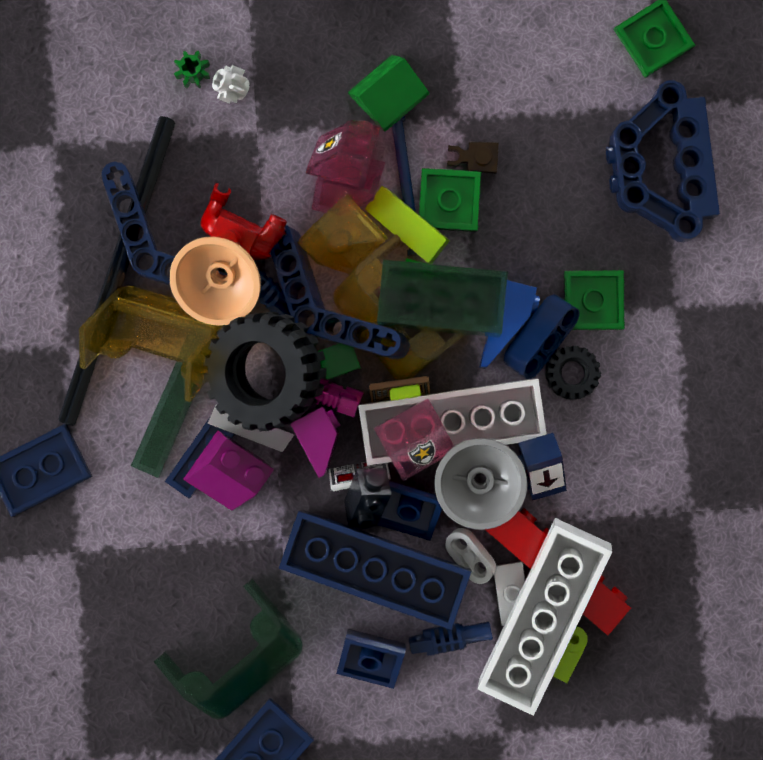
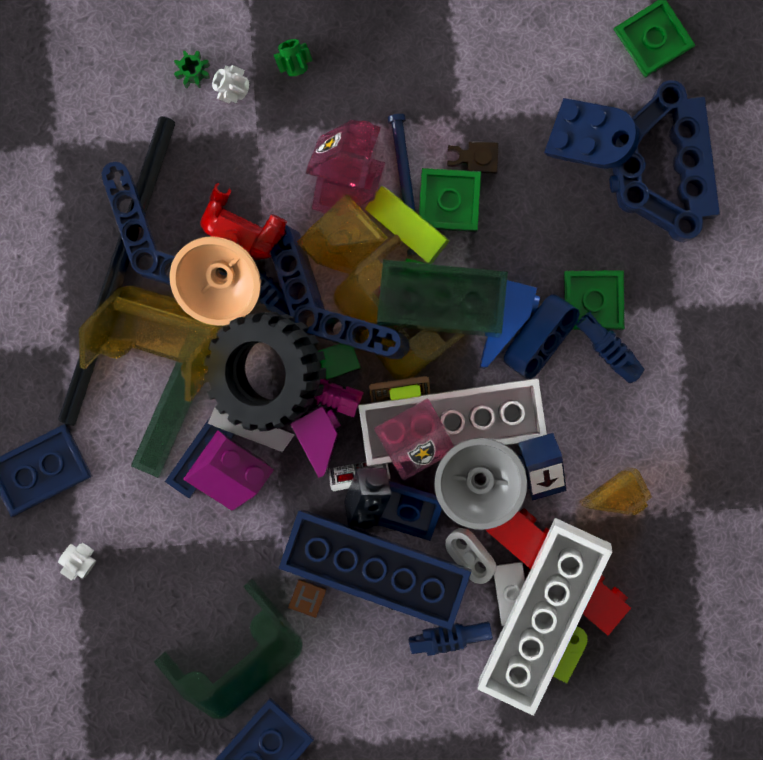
(77, 561): none -> white gear
(293, 57): none -> green gear
(307, 598): none -> dark orange tile
(371, 658): dark blue slope -> none
(389, 92): green slope -> none
(589, 133): none -> dark blue plate
(590, 368): black tyre -> none
(610, 347): none -> dark blue hinge
(620, 494): none -> clear yellow slope

